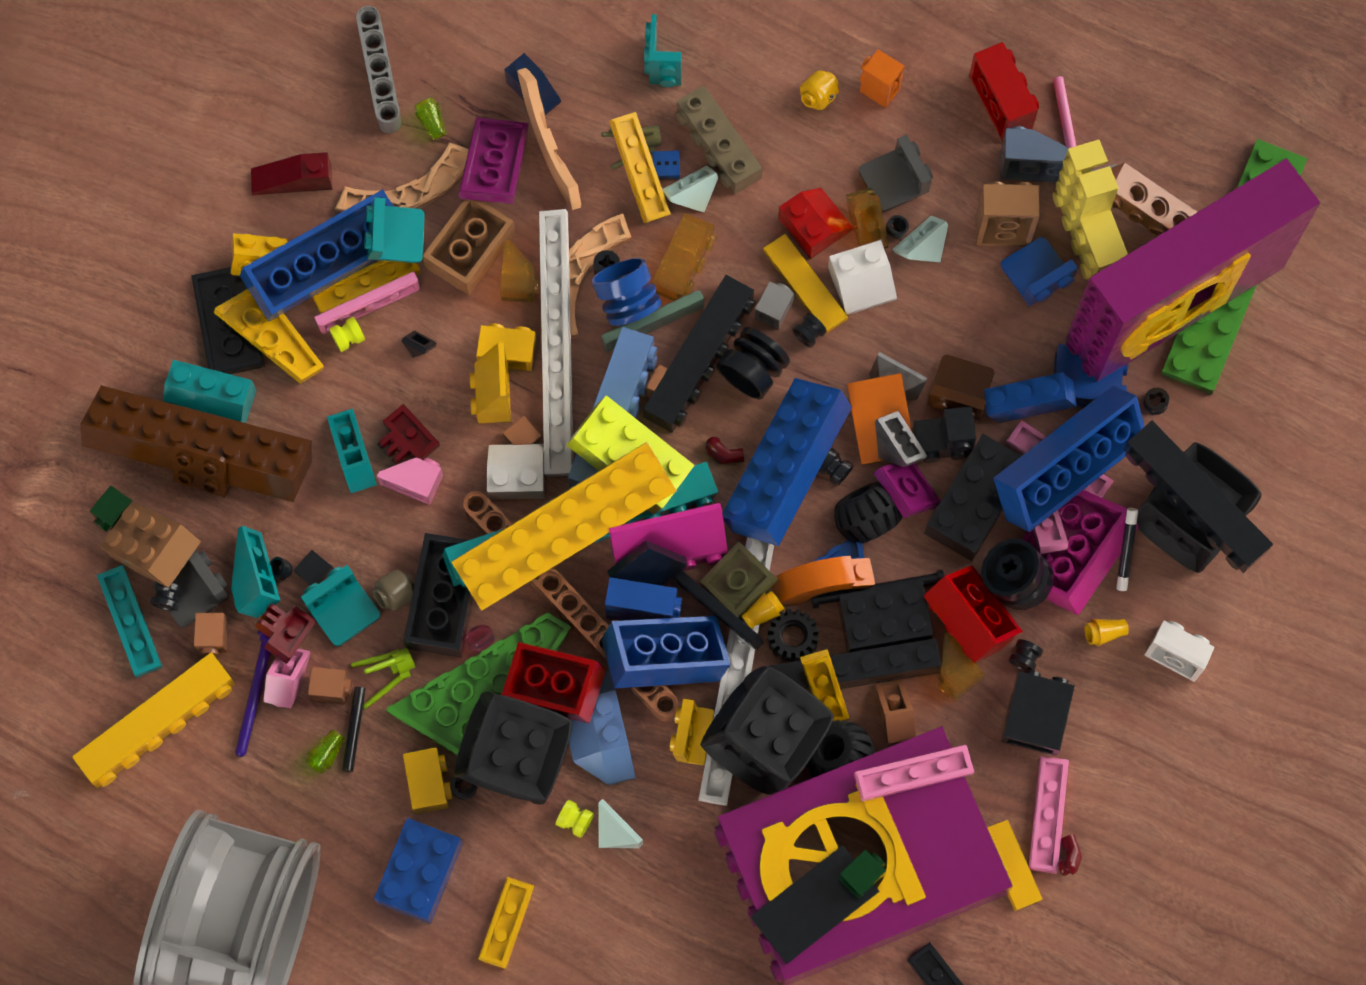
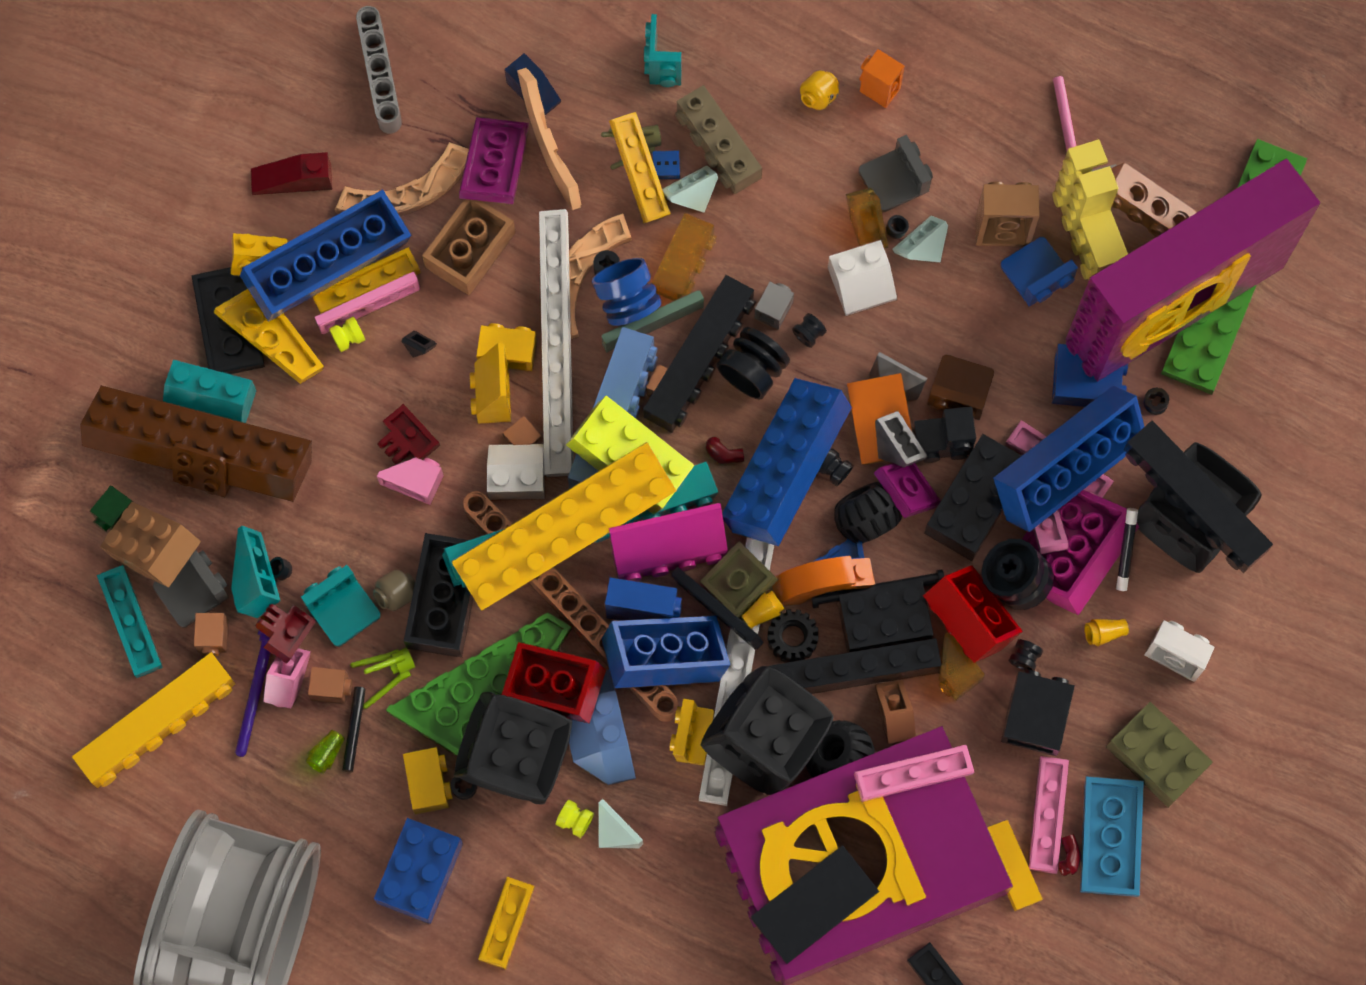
(165, 597): black wheel -> none
(313, 568): black tile -> none
(351, 451): teal slope -> none
(394, 232): teal bracket -> none
(431, 117): clear neon green cone -> none
(479, 638): clear pink tile -> none
(517, 276): clear yellow slope -> none
(648, 565): black tile -> none
(805, 283): yellow tile -> none
(813, 221): red slope -> none
(824, 683): yellow tile -> none
(863, 873): dark green brick -> none
(1003, 89): red brick -> none
(1030, 156): sand blue slope -> none
(1030, 397): blue brick -> none
(1112, 836): none -> dark azure plate
(1159, 754): none -> olive brick

